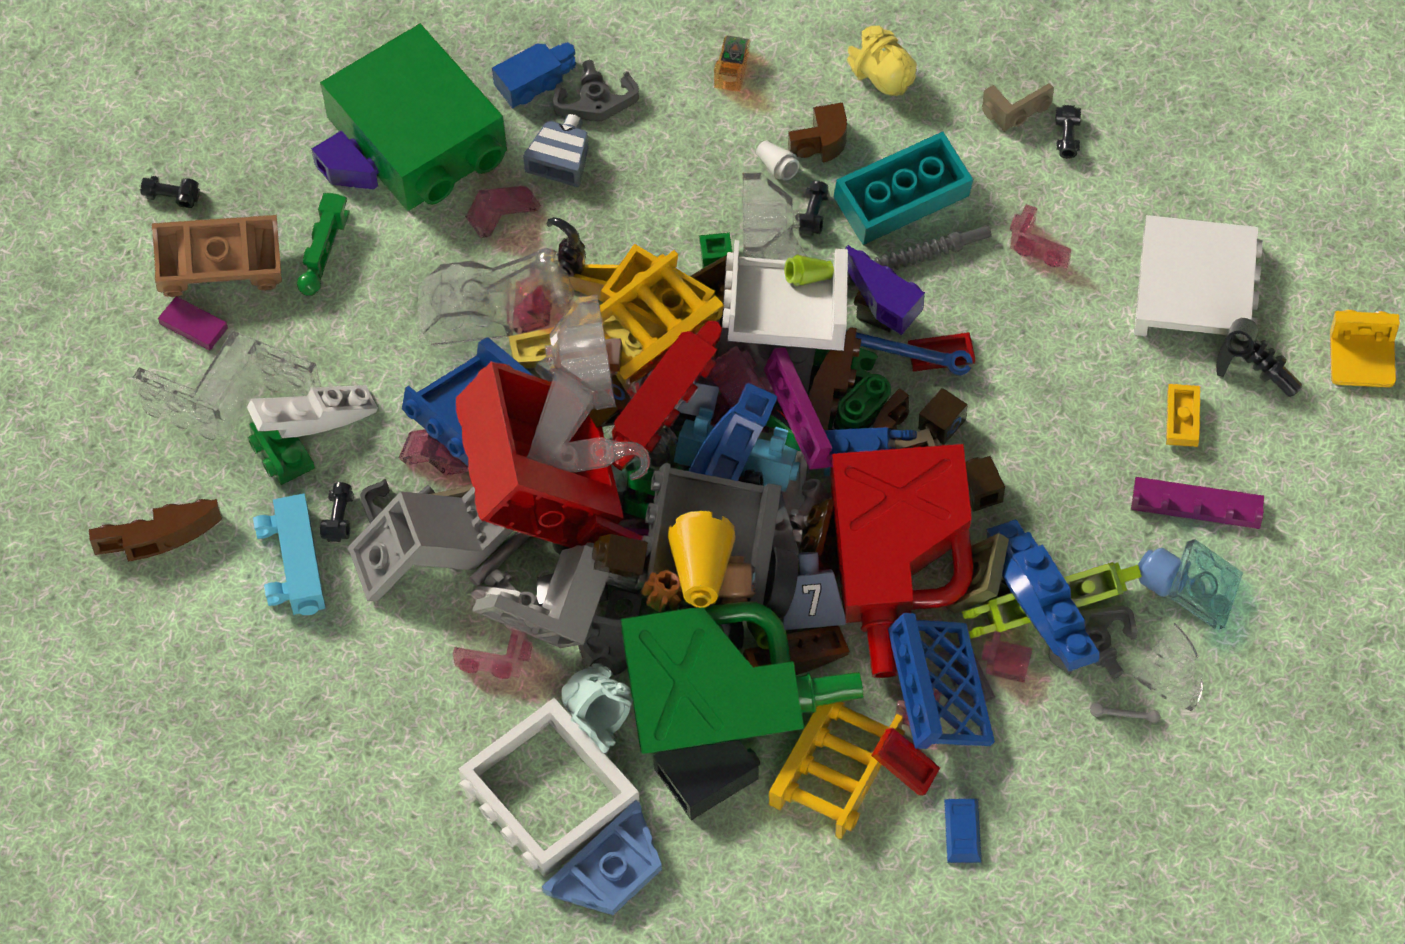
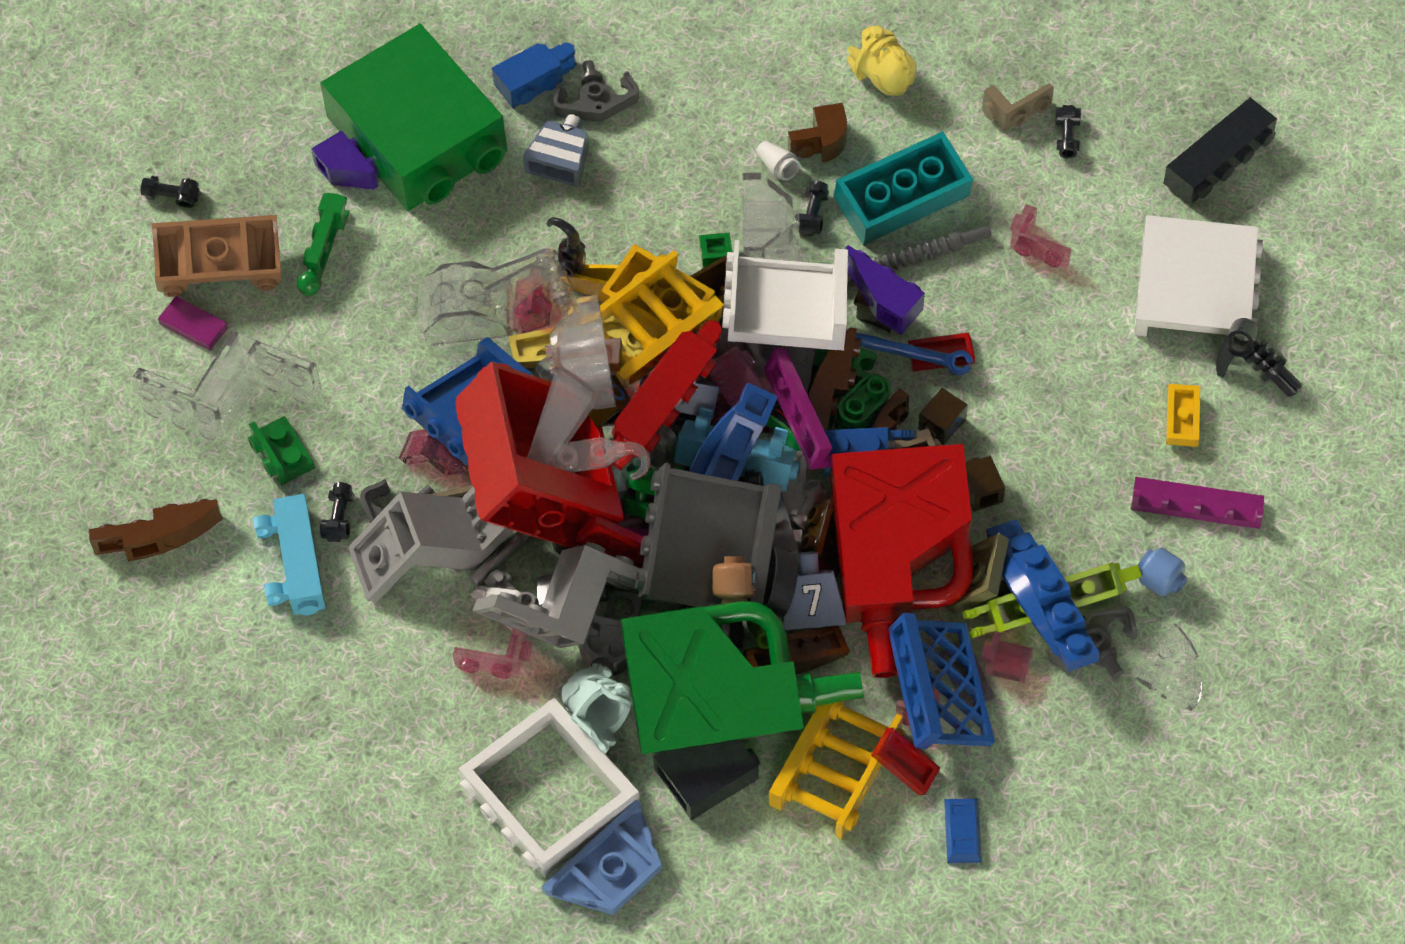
(317, 412): white slope -> none
(493, 203): clear pink bracket -> none
(619, 555): dark brown brick -> none
(663, 591): dark orange gear -> none
(701, 554): yellow cone -> none
(732, 63): clear orange leg -> none
(806, 270): lime cone -> none
(1097, 710): light grey hinge -> none
(1206, 584): clear light blue plate -> none
(1220, 151): none -> black brick
(1363, 348): yellow bracket -> none

